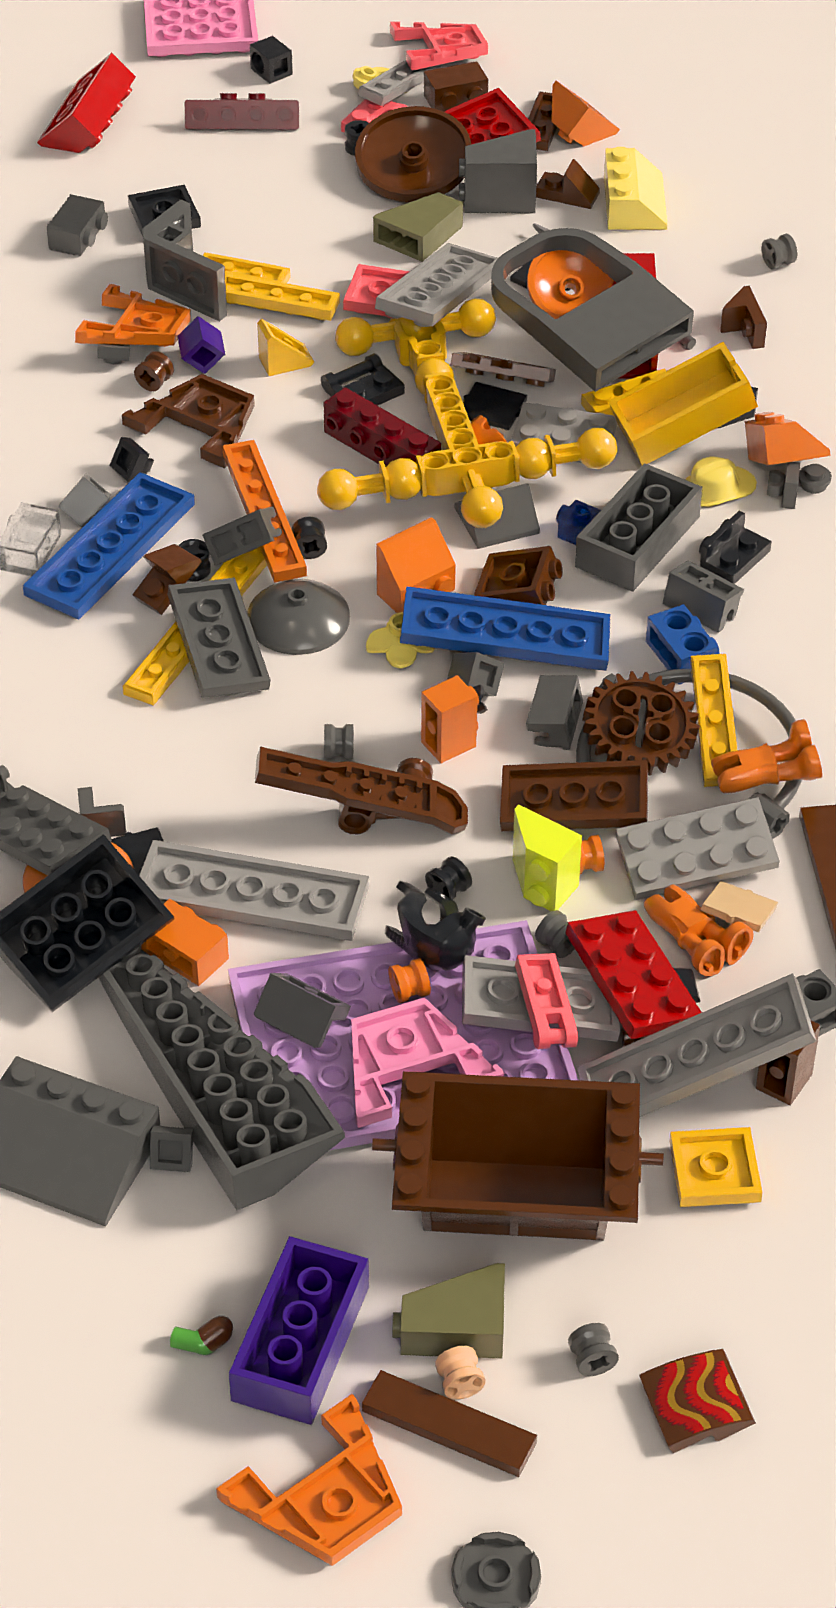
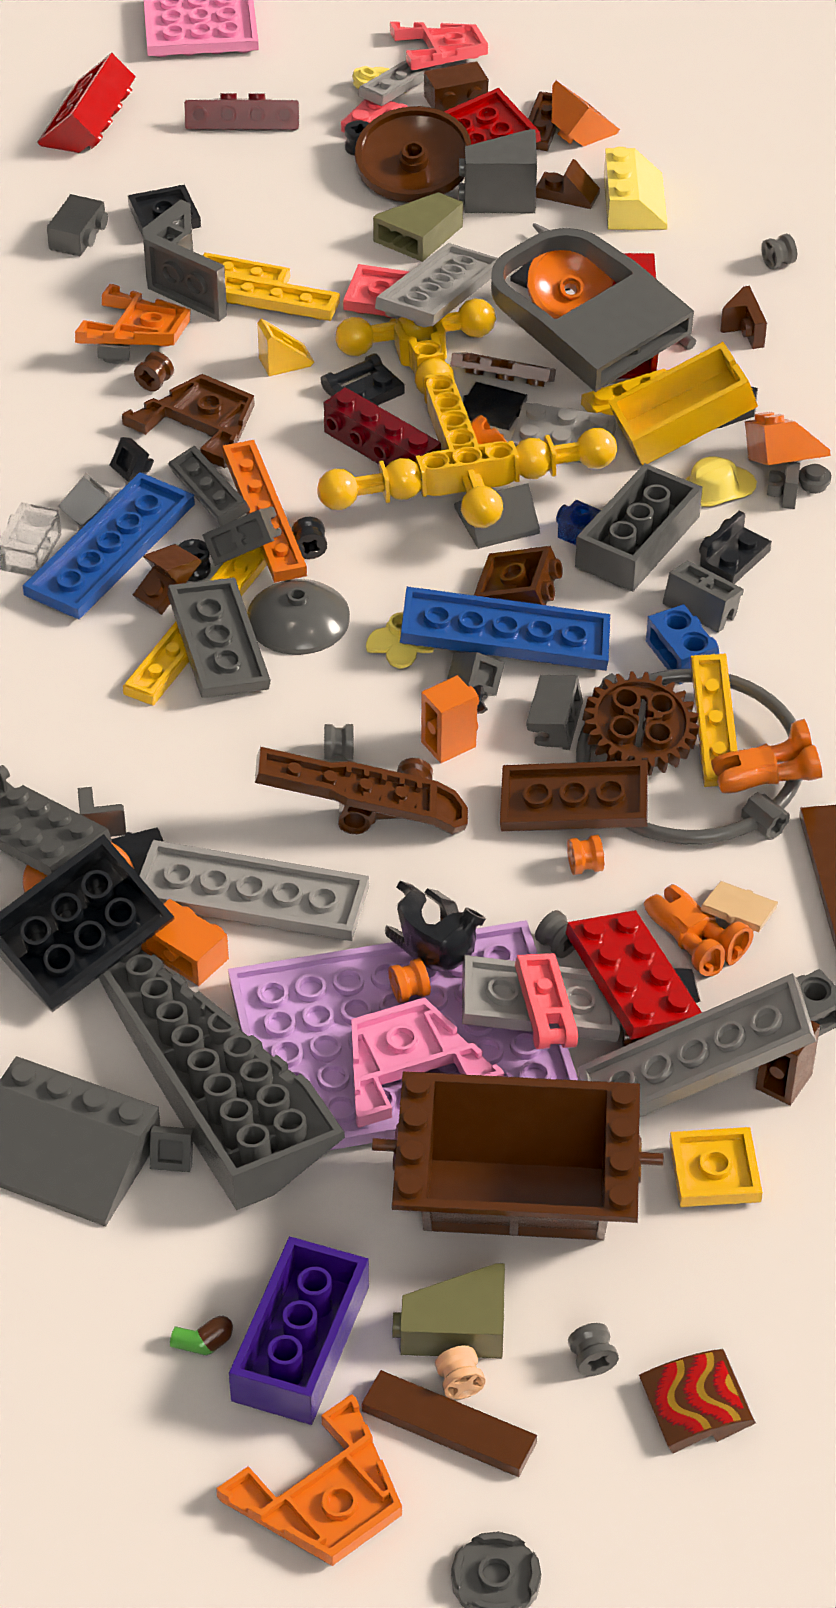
(201, 345): dark purple brick -> none
(208, 486): none -> dark grey tile
(271, 59): black brick -> none
(299, 1008): dark grey panel -> none
(413, 559): orange slope -> none
(449, 878): black wheel -> none
(545, 859): neon yellow slope -> none
(697, 848): light grey plate -> none

